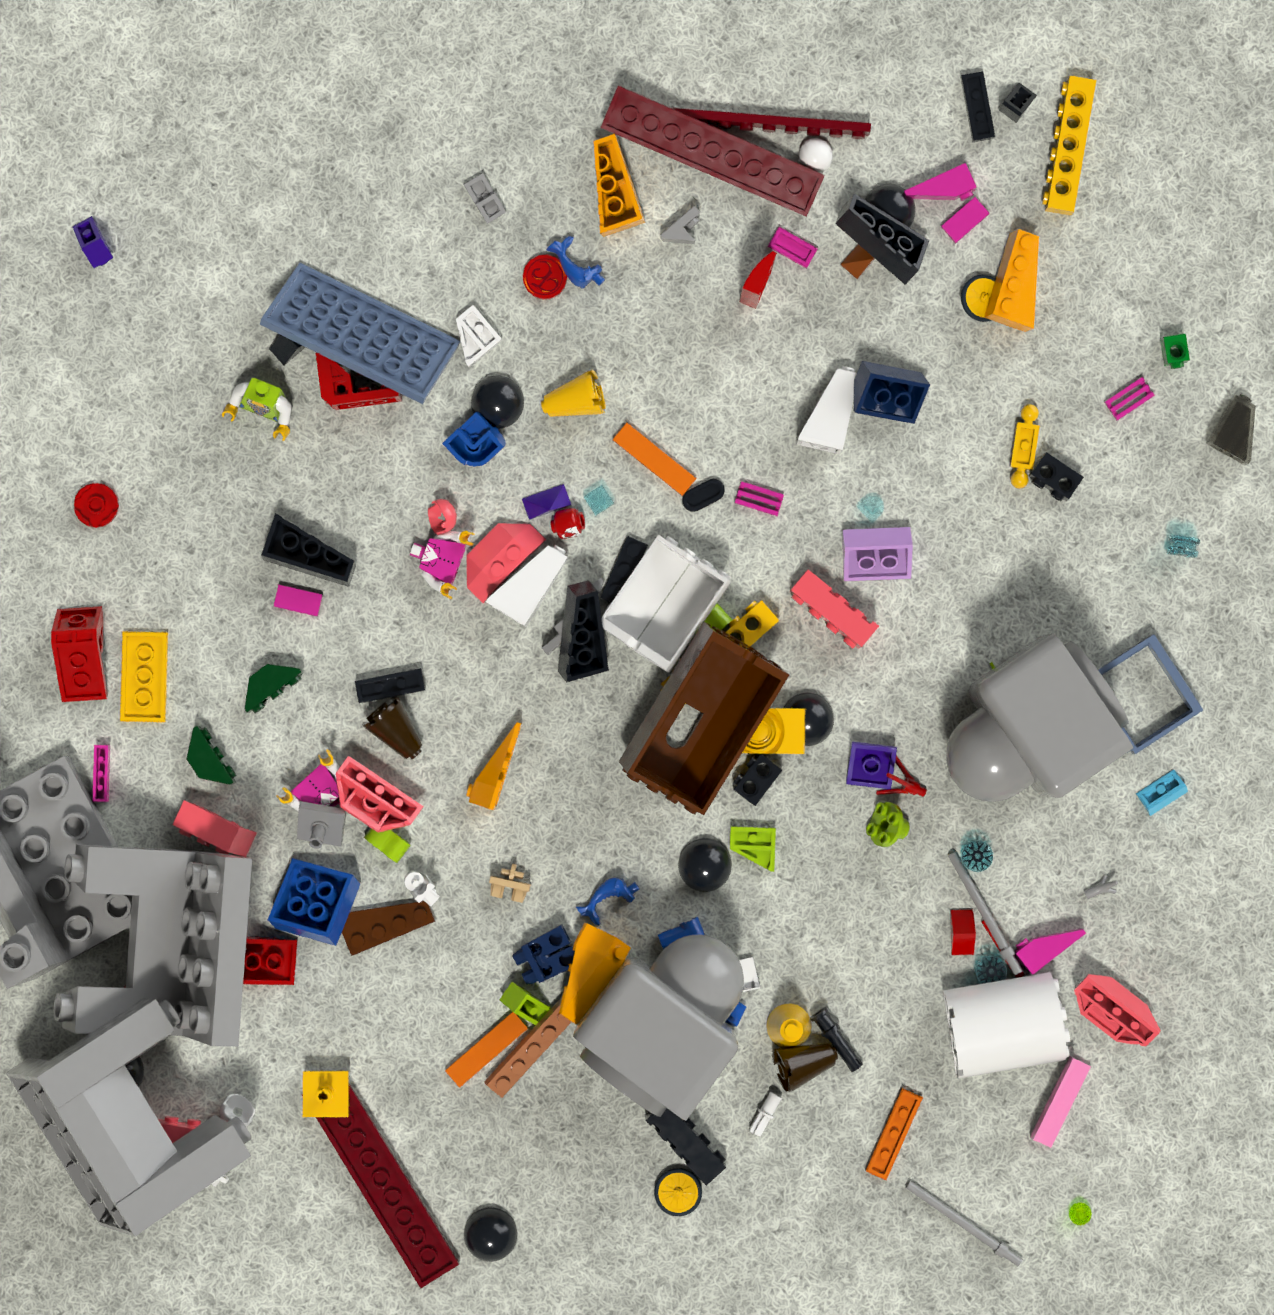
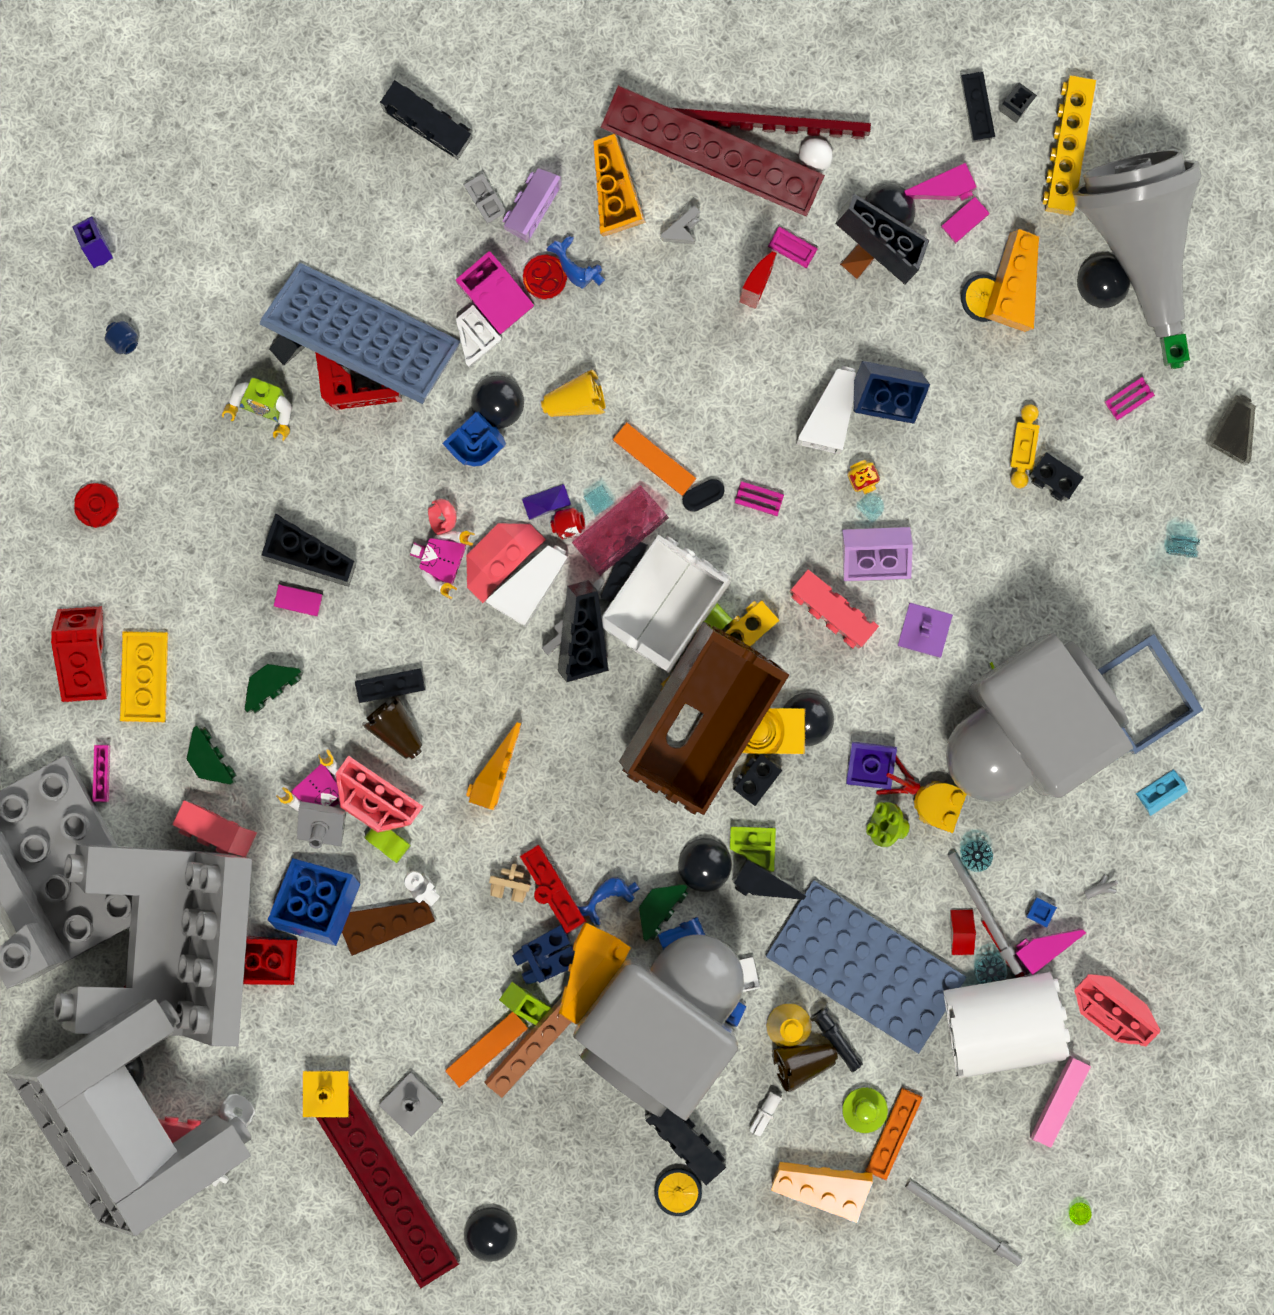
(121, 337): none -> dark blue head
(411, 1104): none -> light grey tile
(426, 120): none -> black wedge
(494, 292): none -> dark pink slope
(532, 204): none -> lavender slope
(551, 889): none -> red hinge
(620, 530): none -> clear pink plate
(658, 907): none -> dark green slope
(759, 882): none -> black slope
(824, 1188): none -> wedge
(863, 477): none -> yellow head
(864, 1110): none -> lime plate
(865, 966): none -> sand blue plate
(925, 630): none -> medium lavender piece
(939, 805): none -> yellow slope
(1041, 912): none -> blue plate
(1103, 281): none -> black piece
(1144, 216): none -> light grey piece

